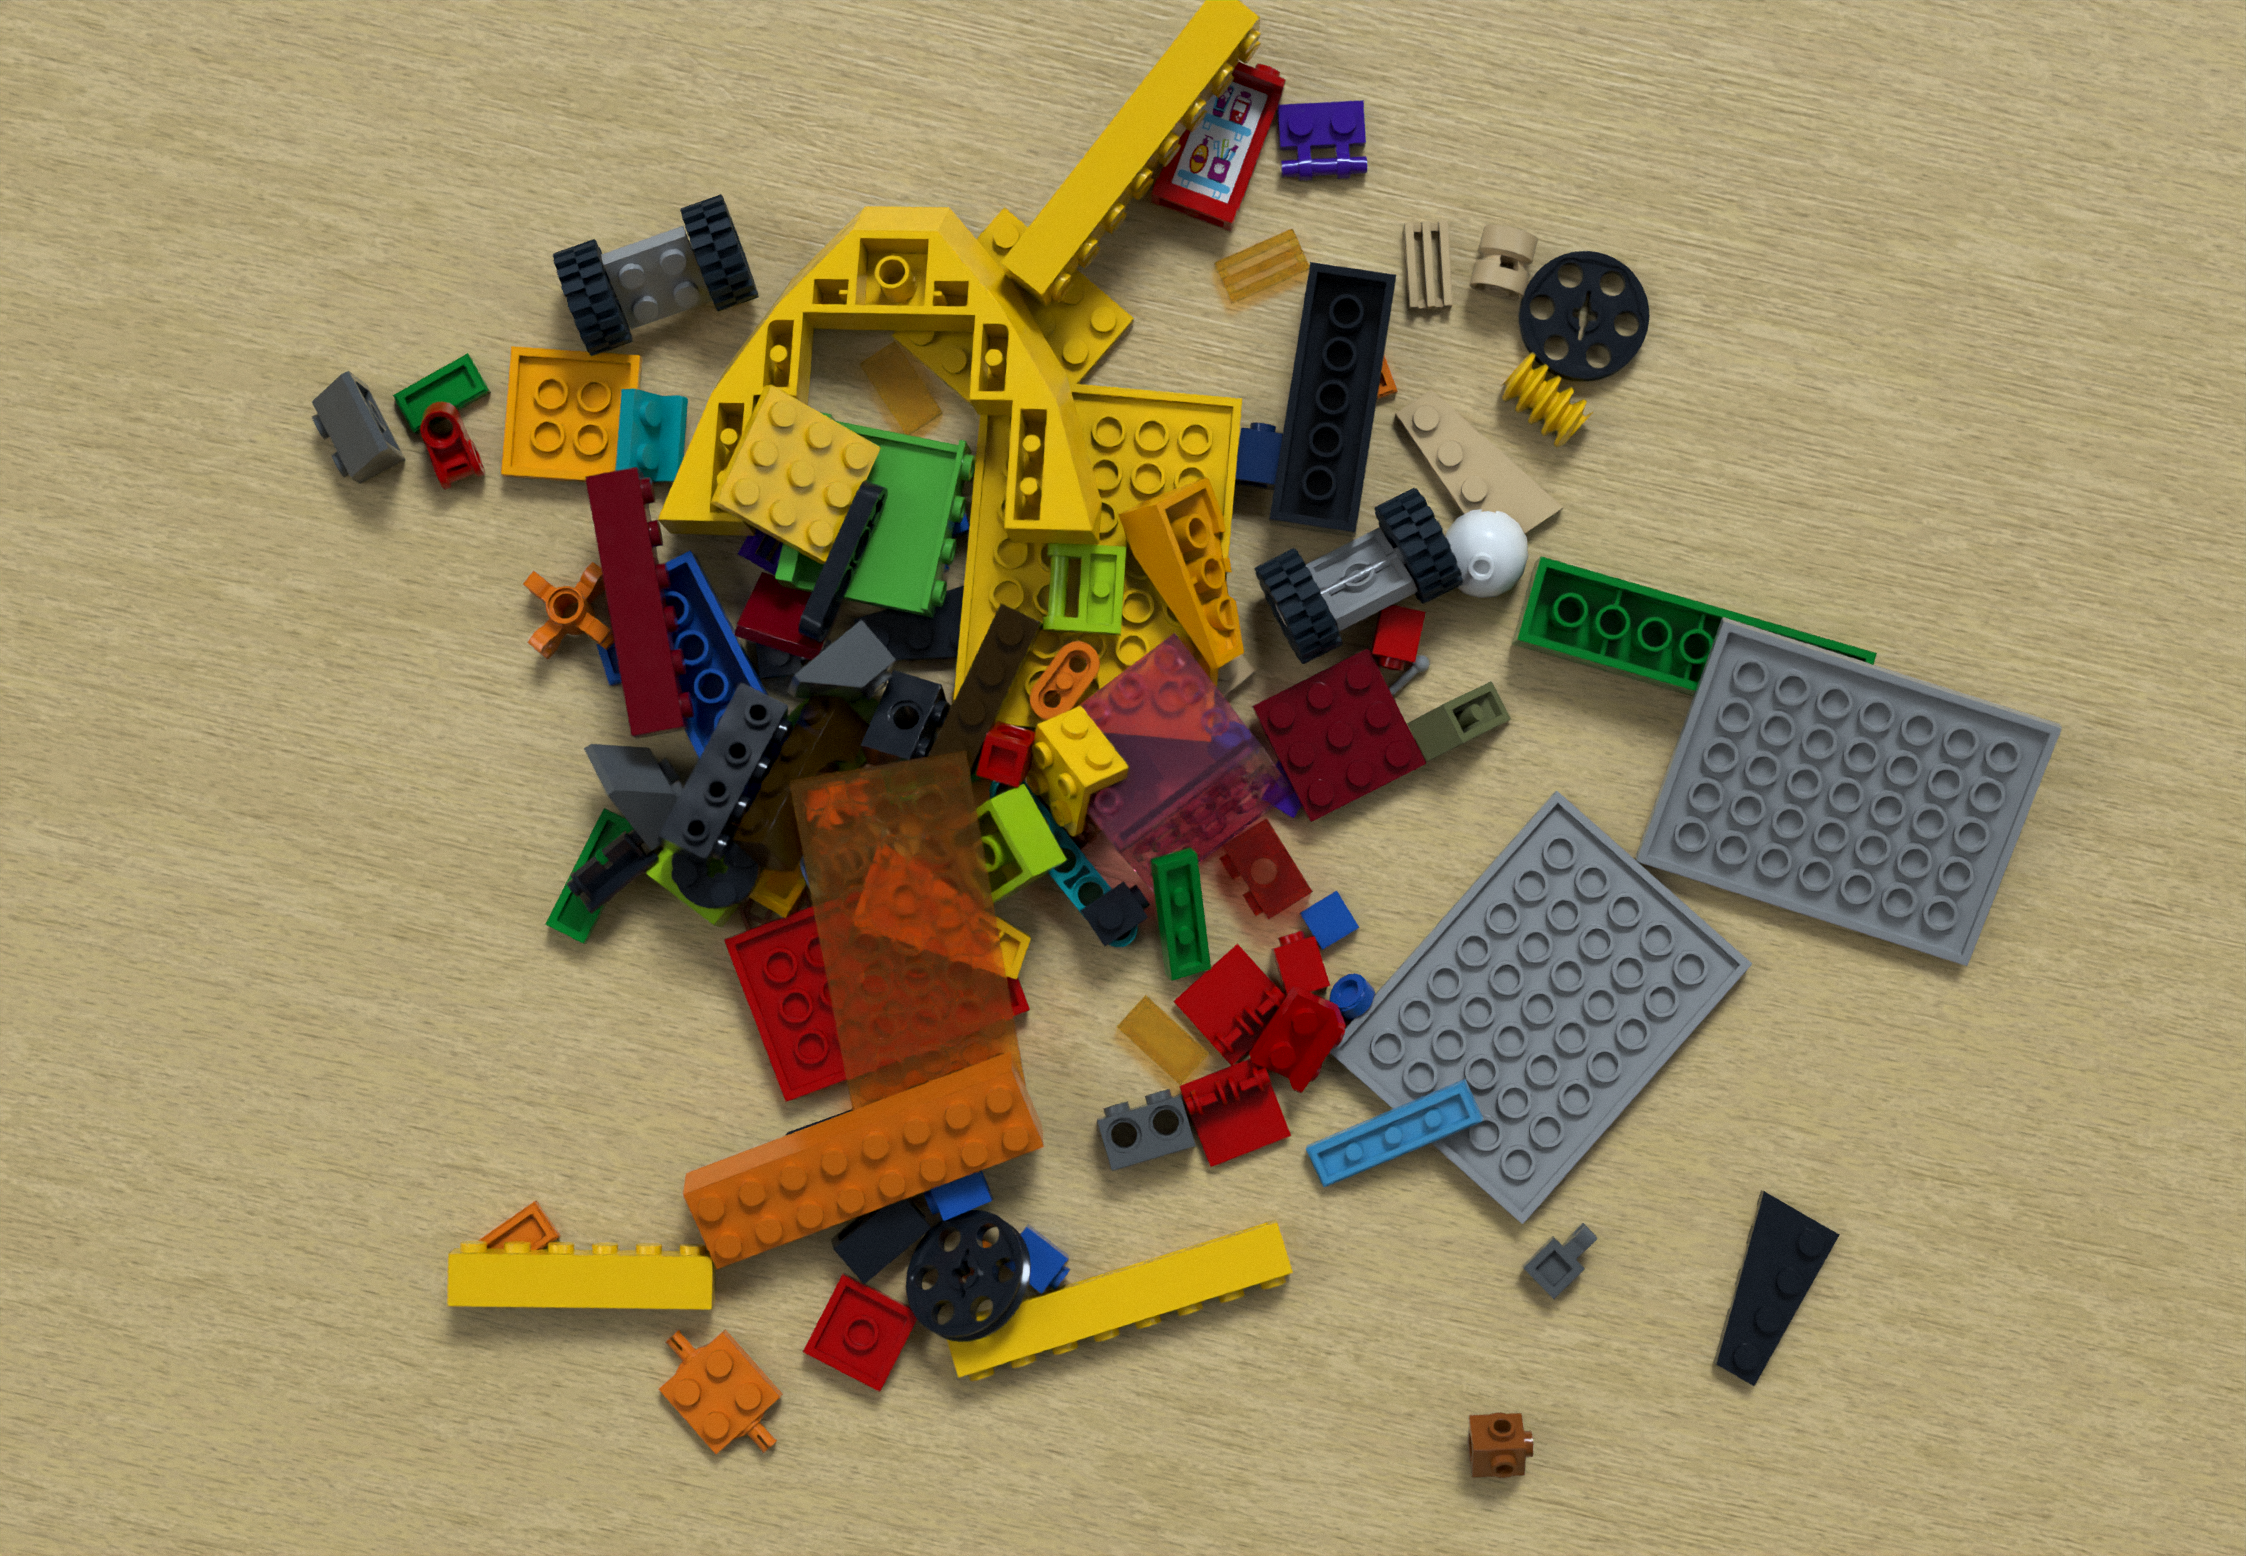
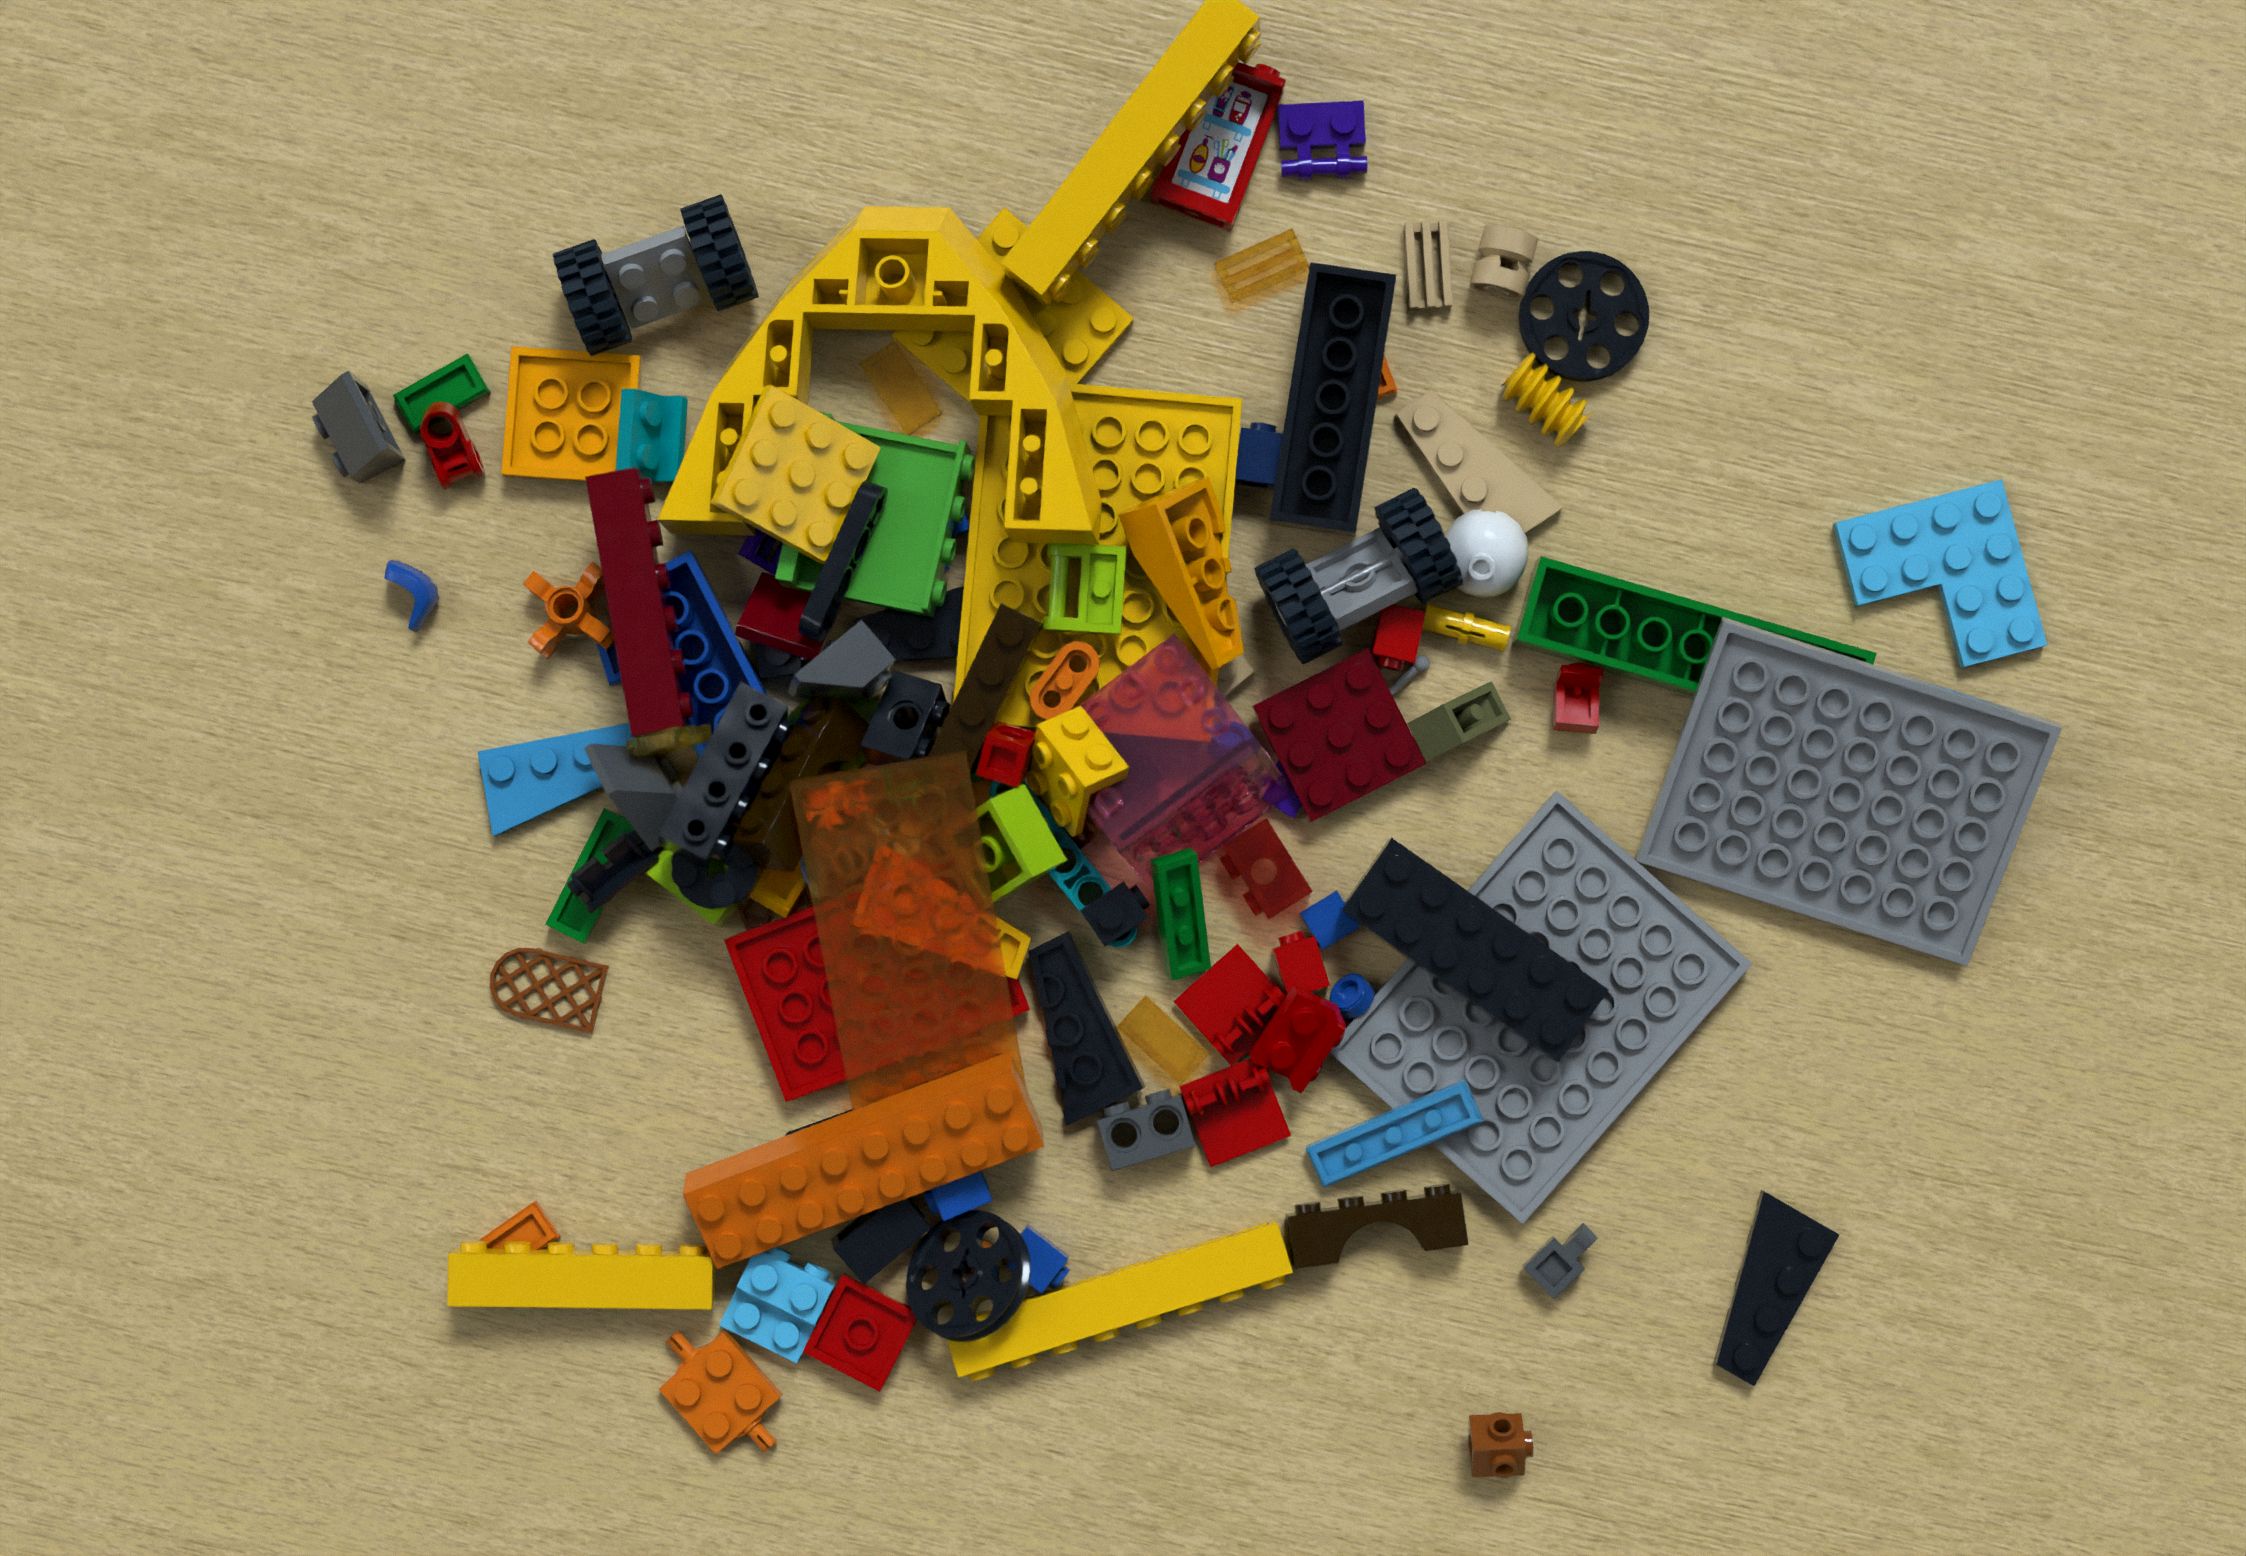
(419, 585): none -> blue hair
(530, 1014): none -> dark orange window
(541, 775): none -> dark azure wing
(669, 740): none -> clear yellow tile
(778, 1302): none -> medium azure plate
(1084, 1041): none -> black wing
(1320, 1233): none -> dark brown arch
(1466, 627): none -> yellow pin
(1473, 950): none -> black brick
(1577, 698): none -> red bracket
(1963, 547): none -> medium azure plate

